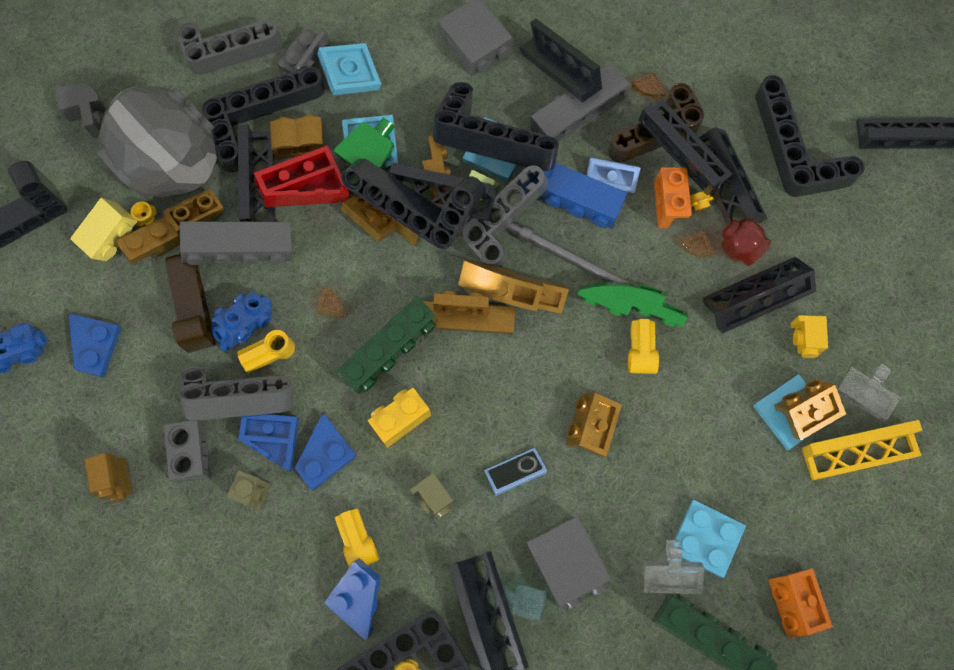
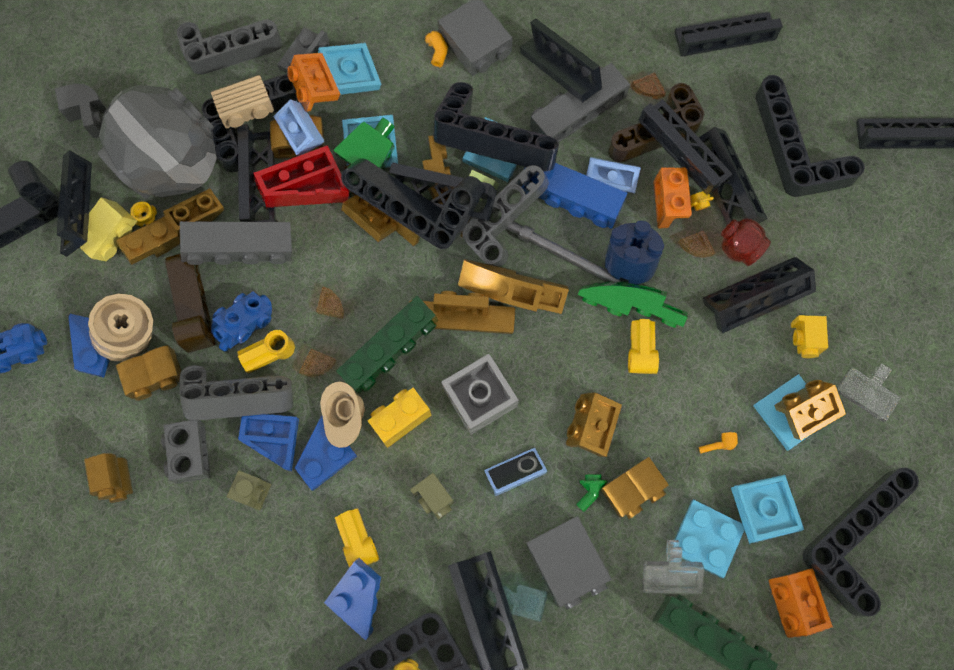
(74, 202): none -> black fence
(116, 312): none -> tan wheel
(149, 372): none -> pearl gold brick
(242, 102): none -> tan brick
(298, 127): none -> light blue slope
(312, 80): none -> orange bracket
(316, 364): none -> clear orange tile
(341, 414): none -> tan piece
(440, 46): none -> light orange arm
(480, 394): none -> light grey brick
(593, 484): none -> green plate
(634, 252): none -> dark blue brick
(635, 488): none -> pearl gold brick
(728, 37): none -> black fence
(729, 442): none -> light orange hand
(767, 509): none -> medium azure plate
(854, 534): none -> black beam
(863, 439): yellow fence -> none

